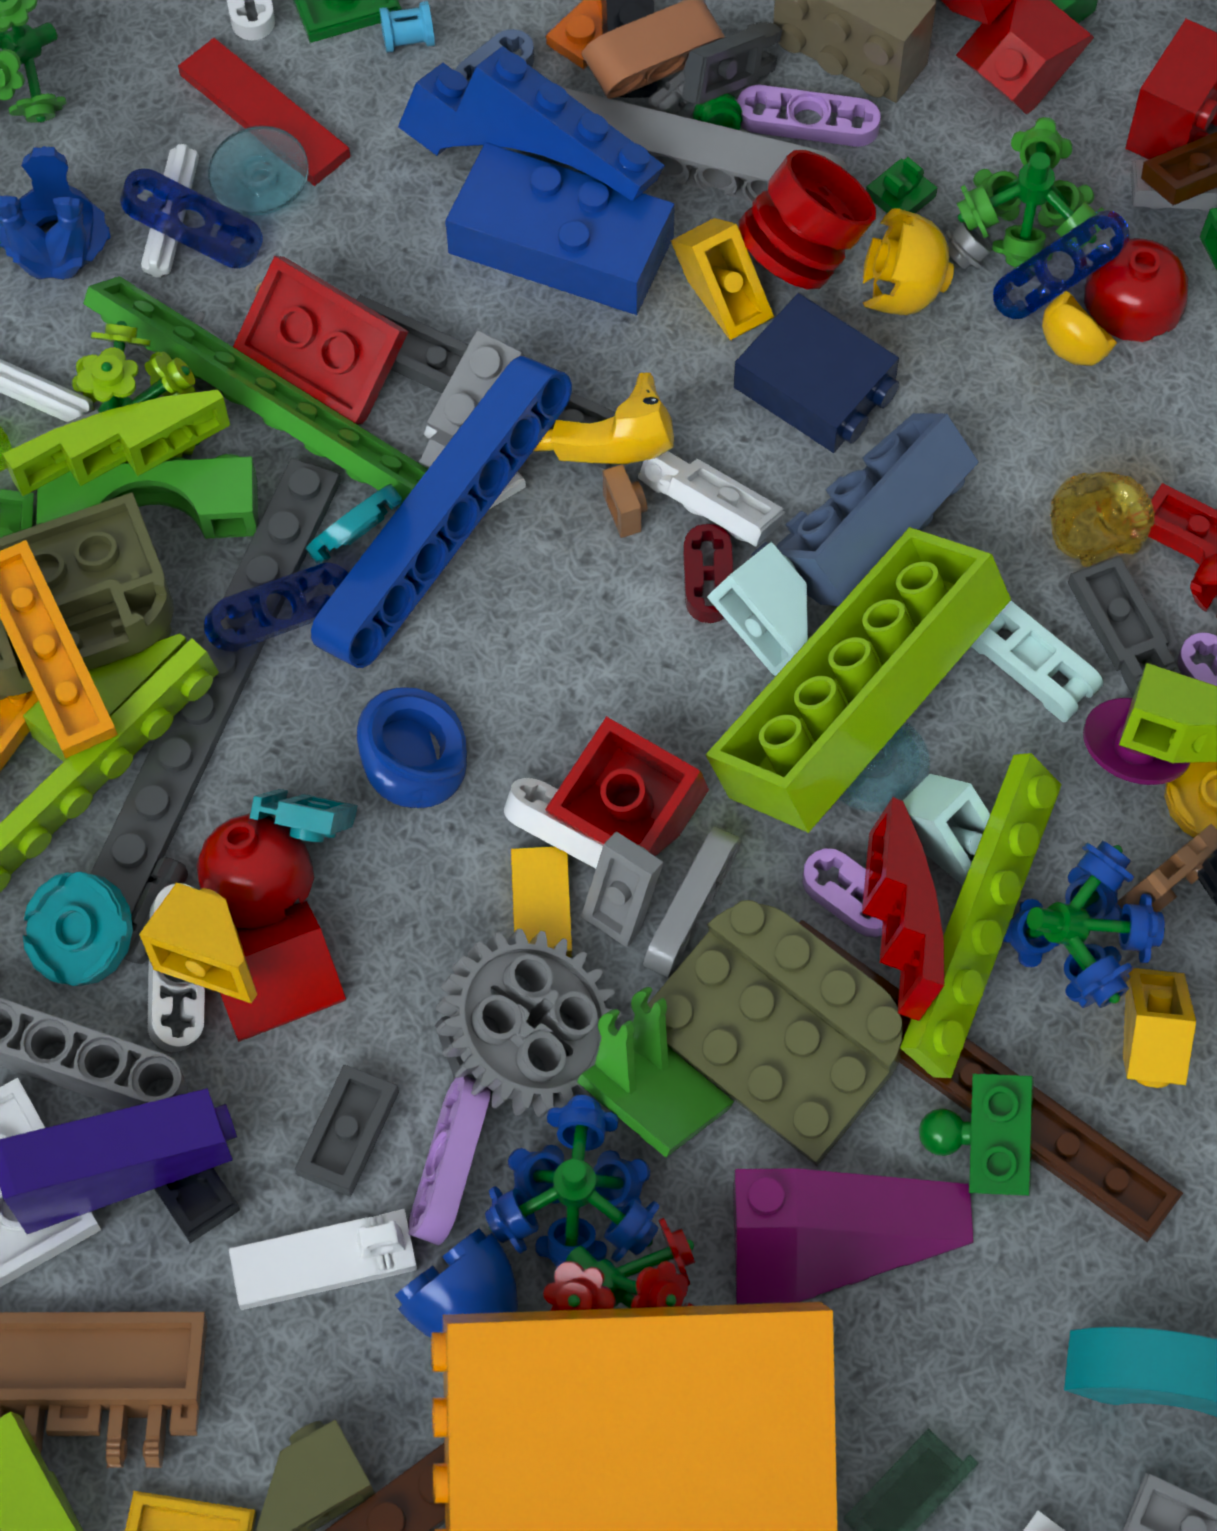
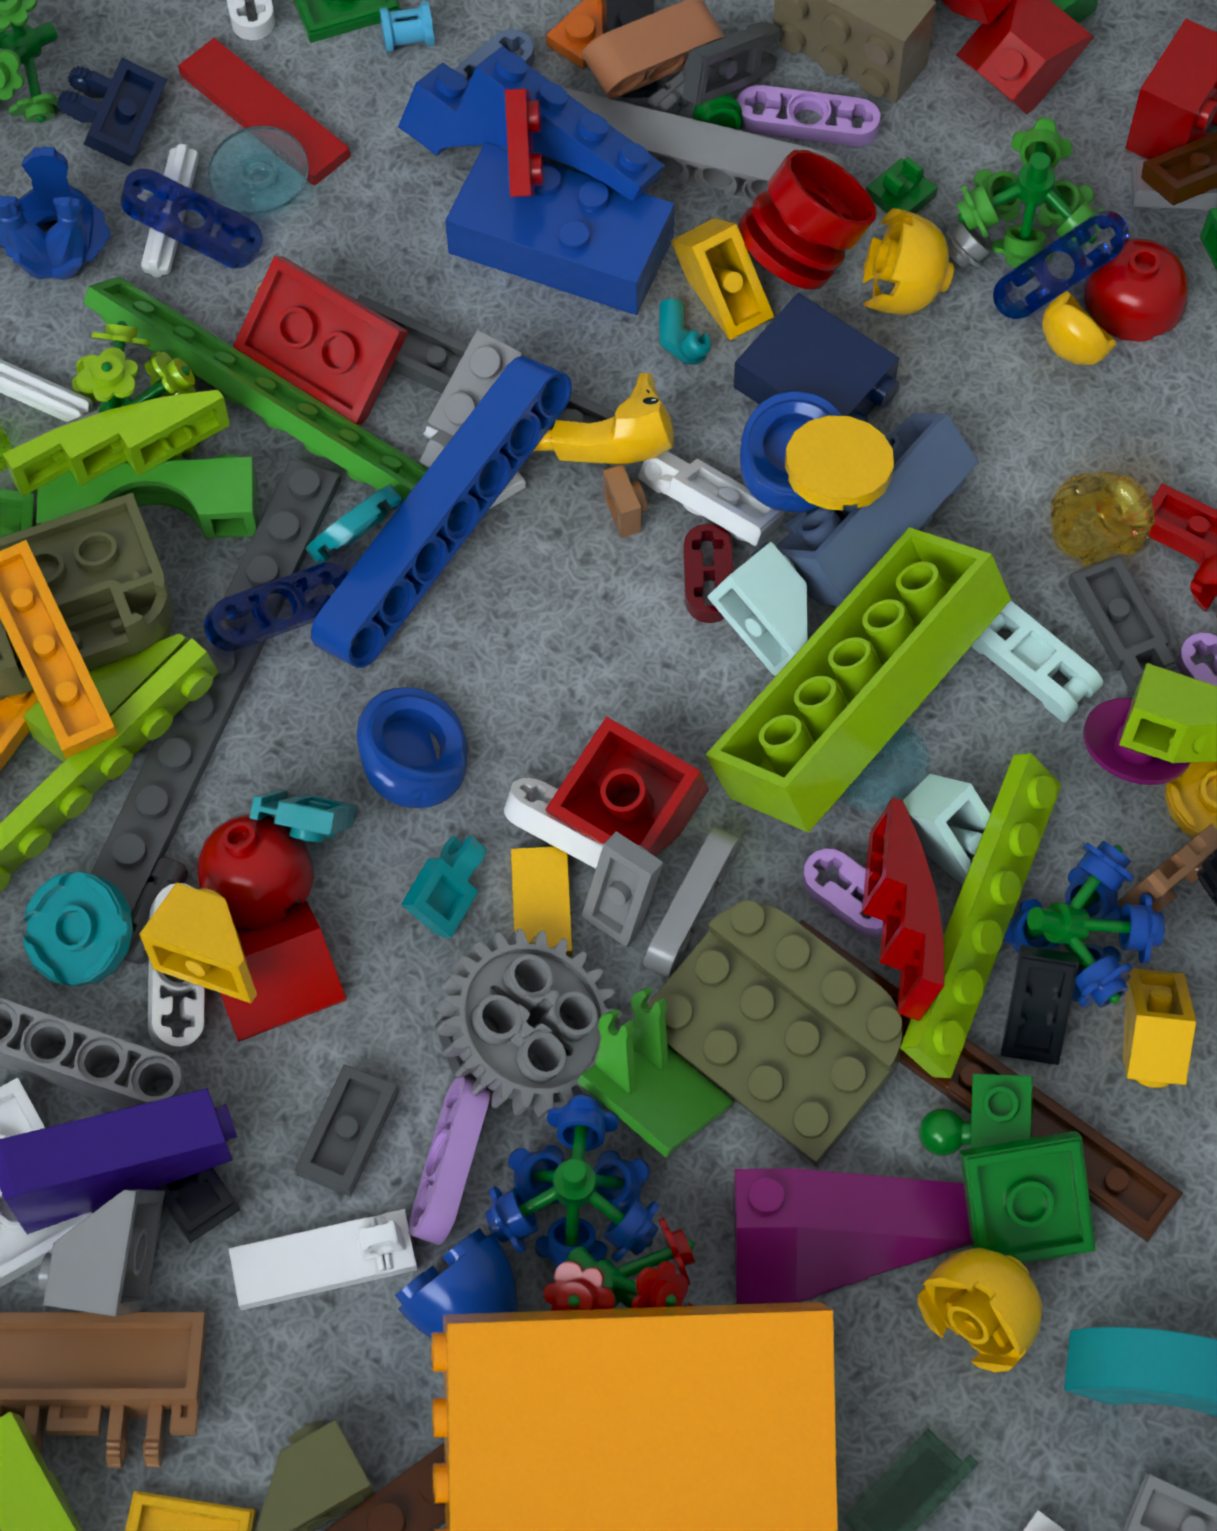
(106, 1257): none -> light grey slope
(121, 115): none -> dark blue hinge
(442, 887): none -> teal plate
(522, 120): none -> red plate
(676, 339): none -> teal arm
(765, 446): none -> blue piece
(839, 462): none -> yellow tile
(984, 1296): none -> yellow cylinder
(1029, 1197): none -> green tile
(1039, 1004): none -> black plate

